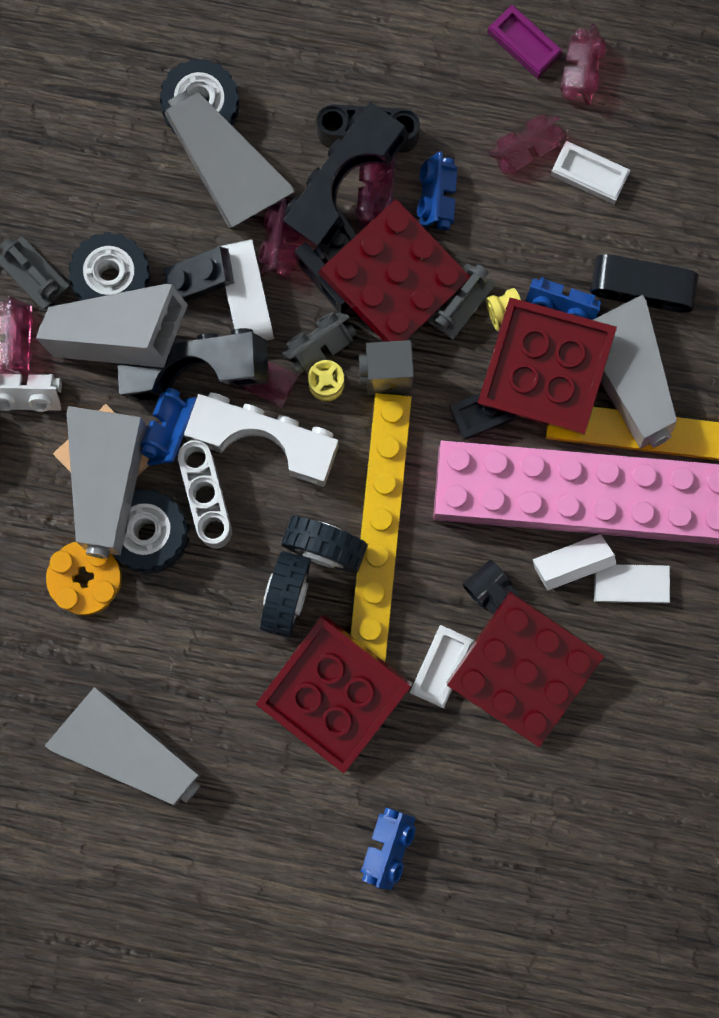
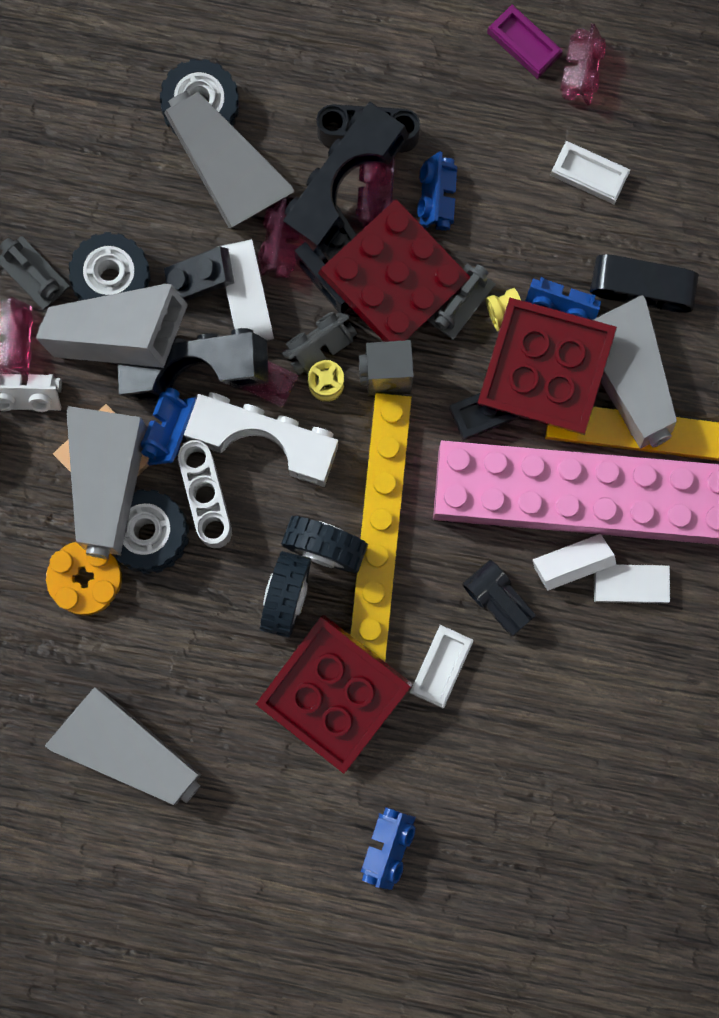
(524, 669): dark red plate -> none
(539, 135): clear pink hinge -> none

